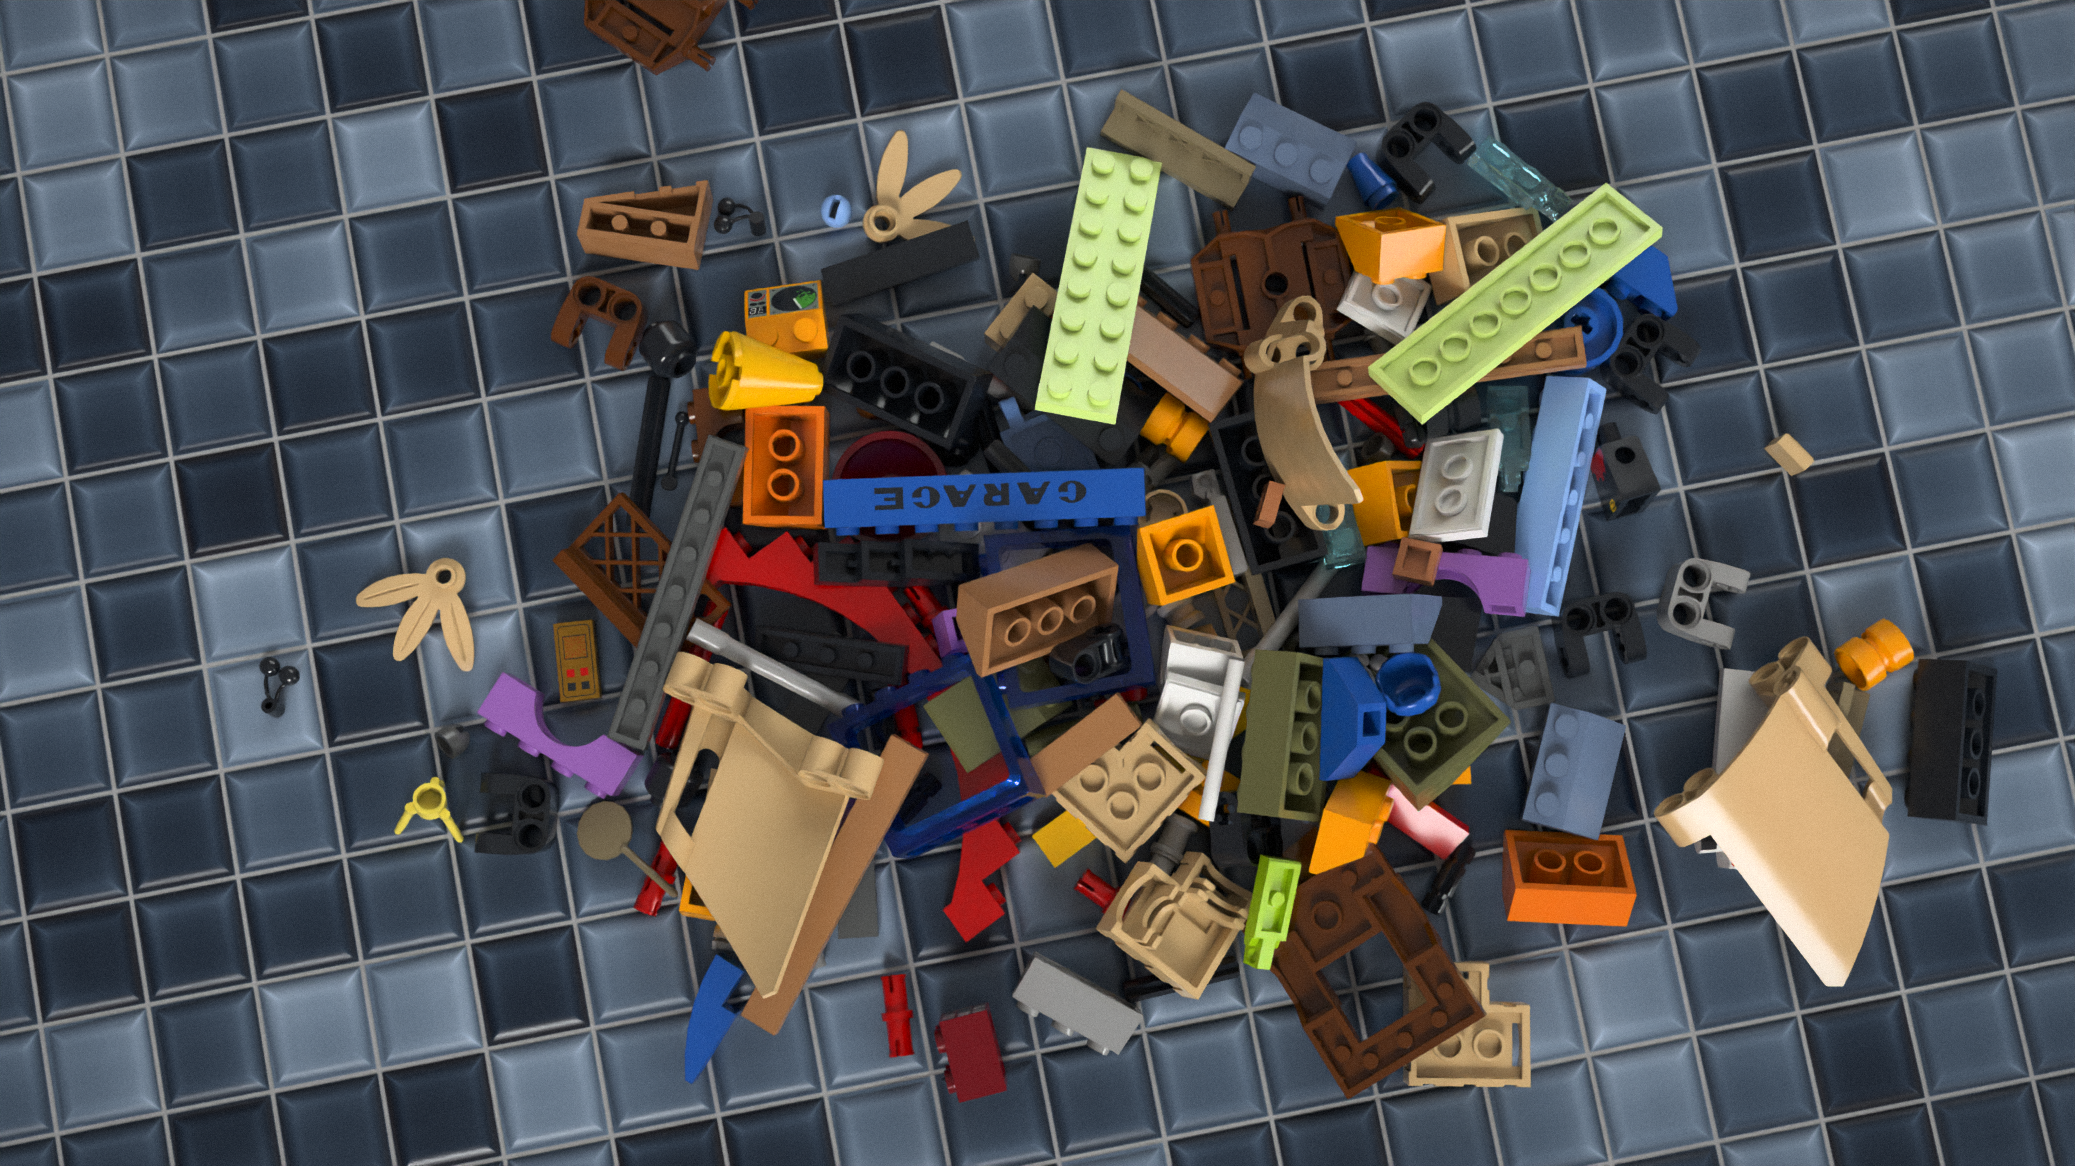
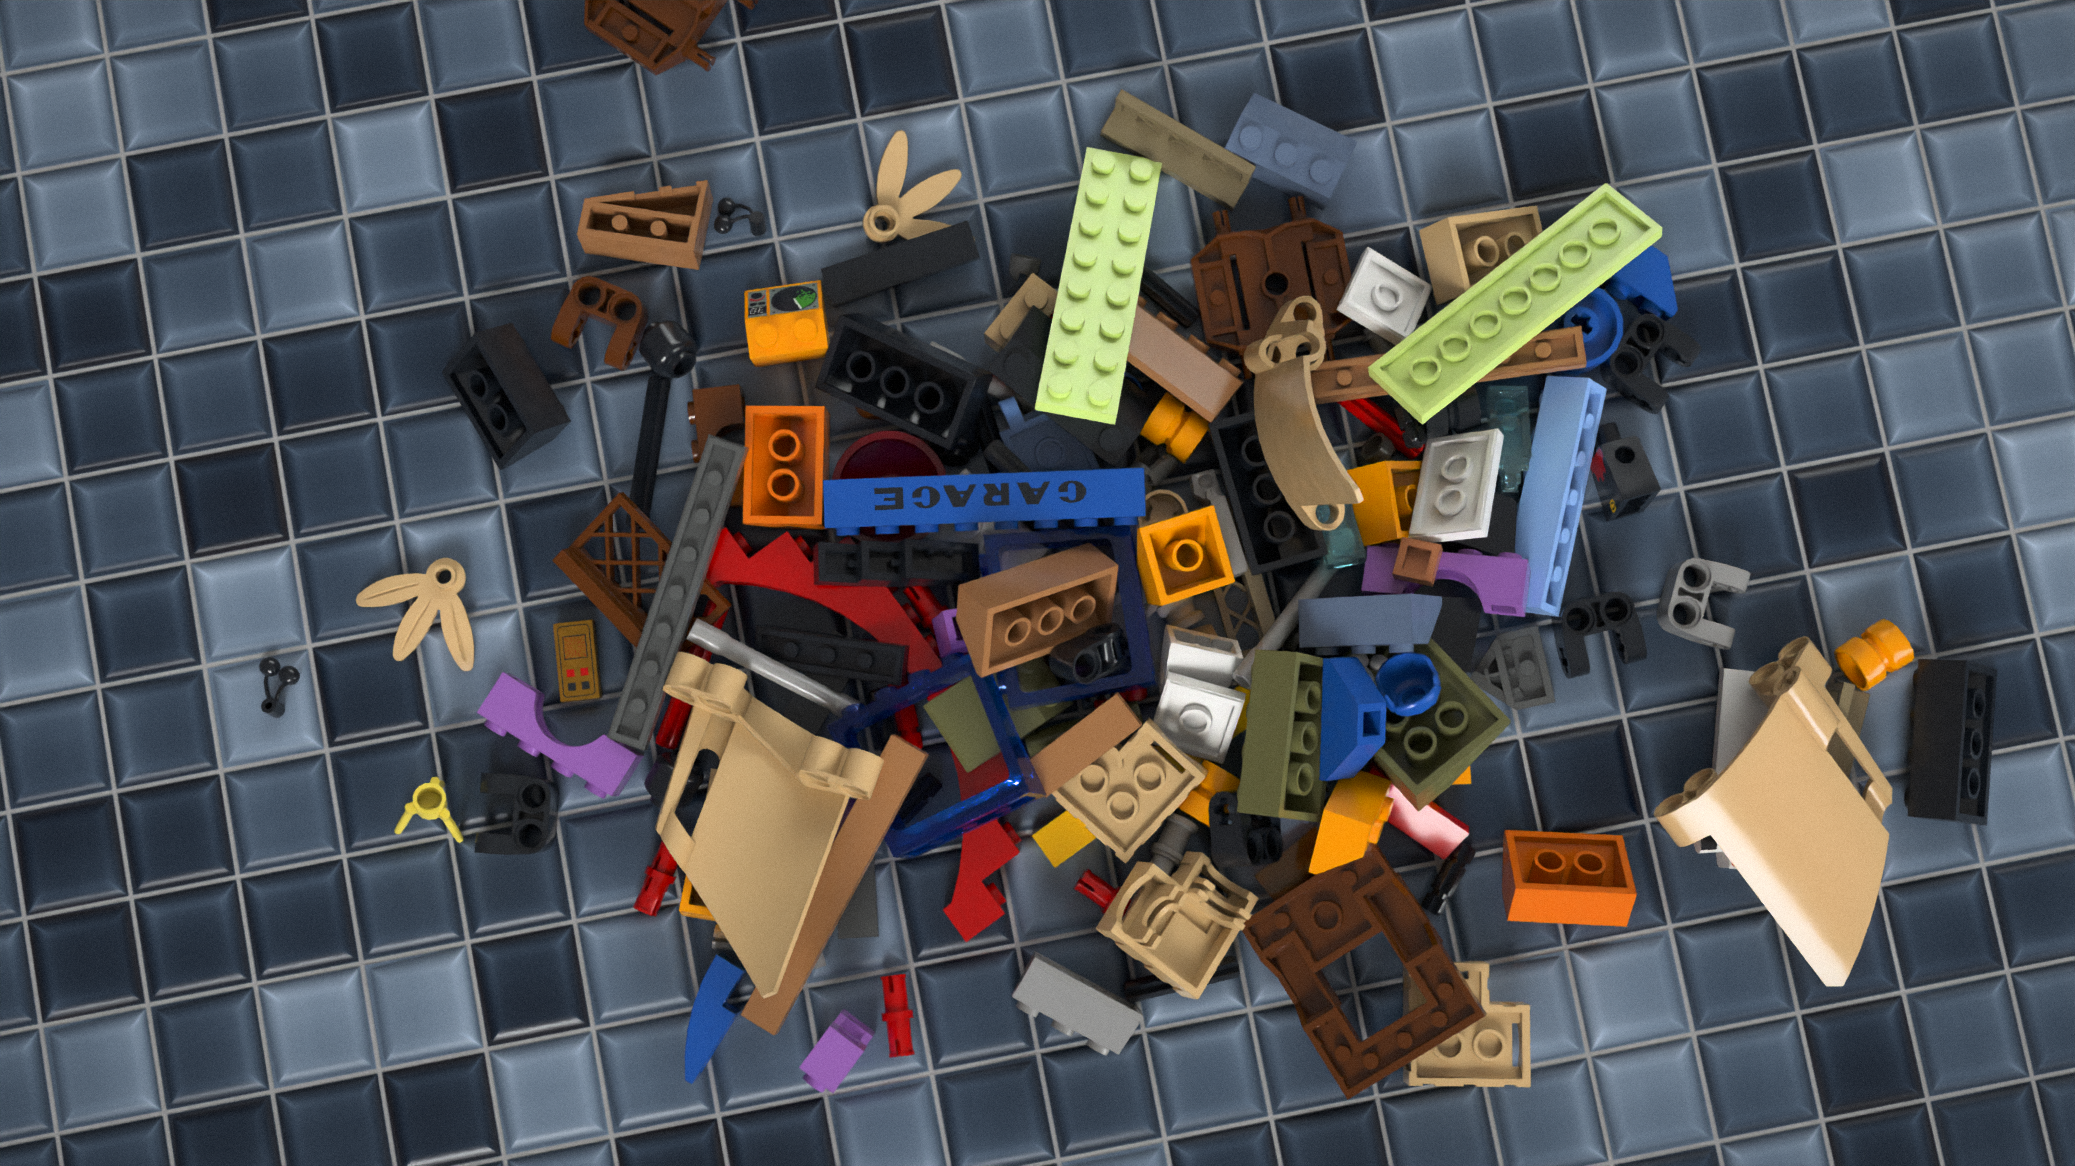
(452, 740): dark grey hinge -> none
(505, 394): none -> black slope
(606, 833): dark tan piece -> none
(669, 482): black hinge -> none
(759, 375): yellow cone -> none
(836, 1052): none -> medium lavender arch
(843, 213): light blue hinge -> none
(972, 1052): dark red brick -> none
(1221, 740): white bar -> none
(1269, 504): nougat tile -> none
(1270, 909): lime hinge -> none
(1373, 183): blue cone -> none
(1392, 244): light orange slope -> none
(1444, 134): black piece -> none
(1518, 179): clear light blue hinge -> none
(1572, 771): sand blue slope -> none
(1789, 454): tan tile -> none

